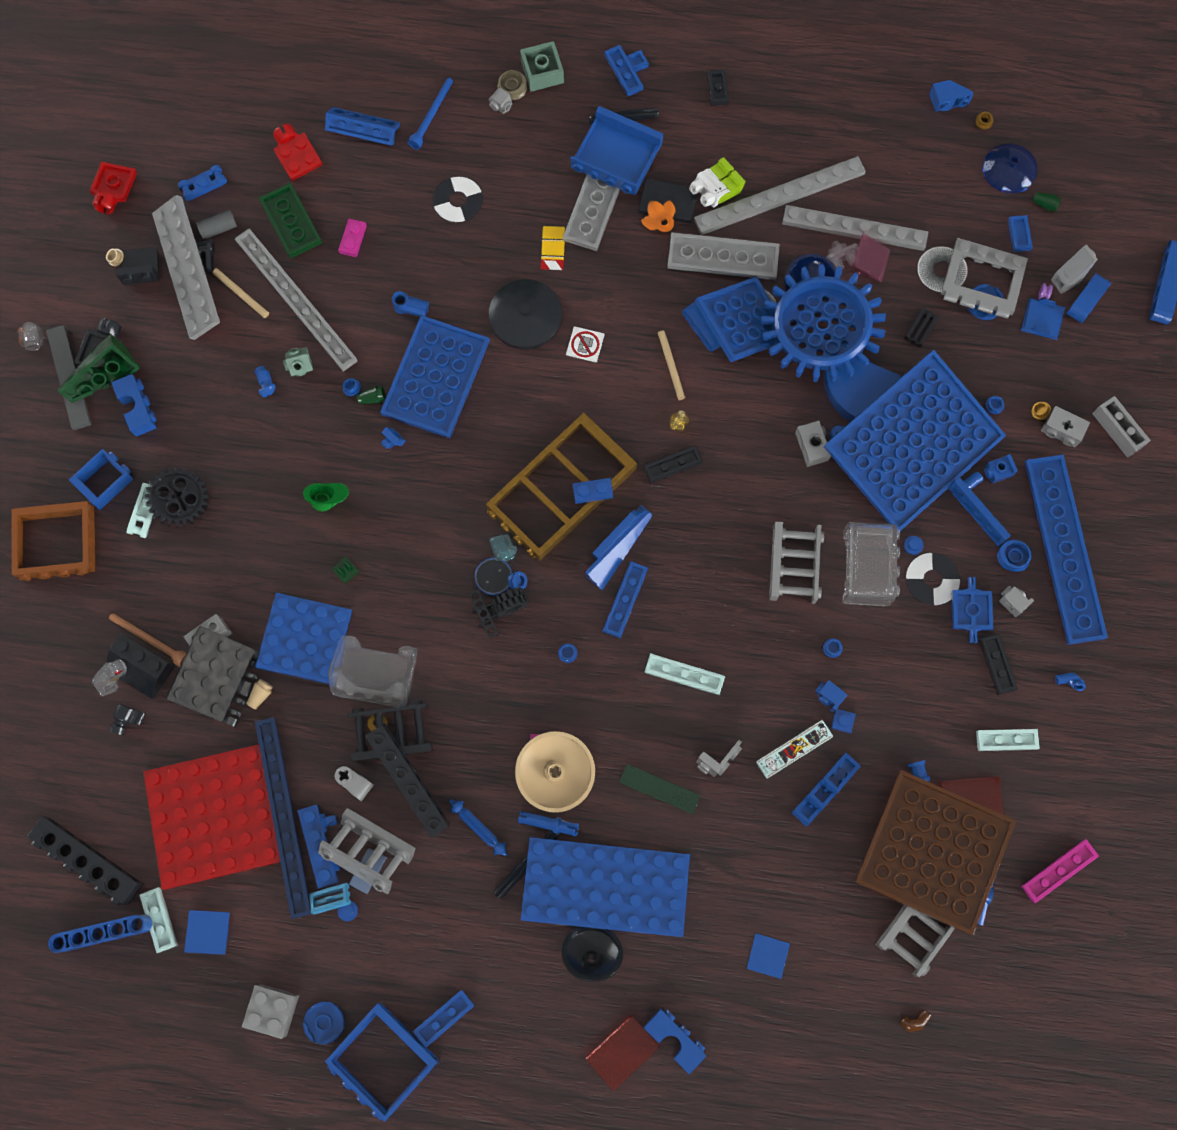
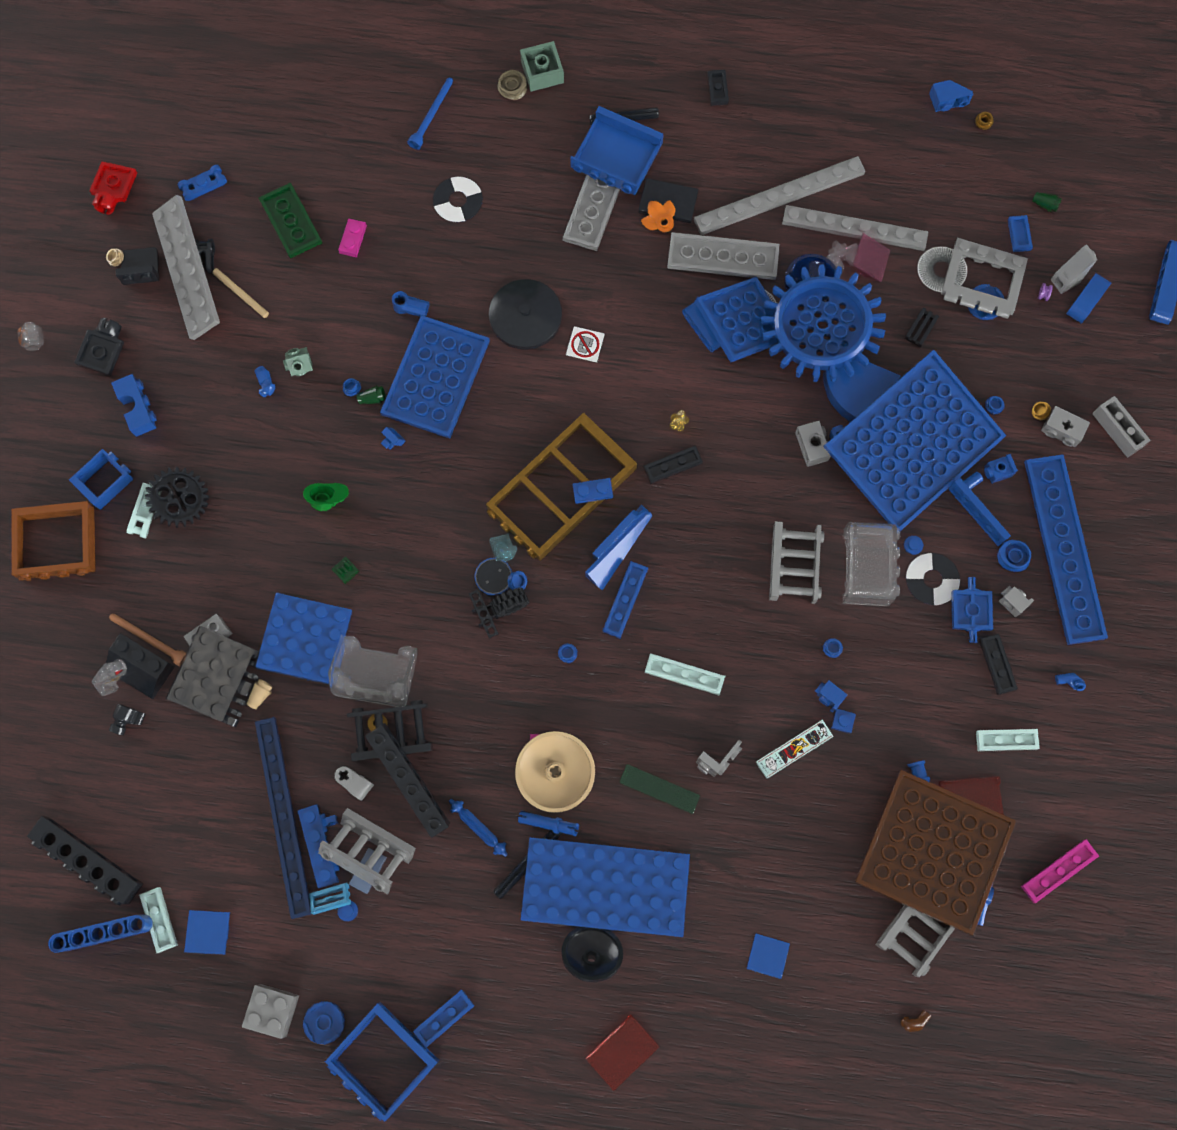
(65, 366): dark grey tile -> none
(101, 367): dark green wedge -> none
(211, 817): red plate -> none
(216, 224): dark grey pin -> none
(295, 152): red plate -> none
(296, 300): light grey plate -> none
(361, 125): blue fence -> none
(500, 101): light grey plate -> none
(552, 248): yellow sticker -> none
(623, 70): blue plate -> none
(638, 60): blue tile -> none
(671, 365): tan bar -> none
(690, 1052): blue arch -> none
(717, 184): hips -> none
(826, 789): blue slope -> none
(1005, 174): clear blue dish -> none
(1043, 318): blue piece -> none

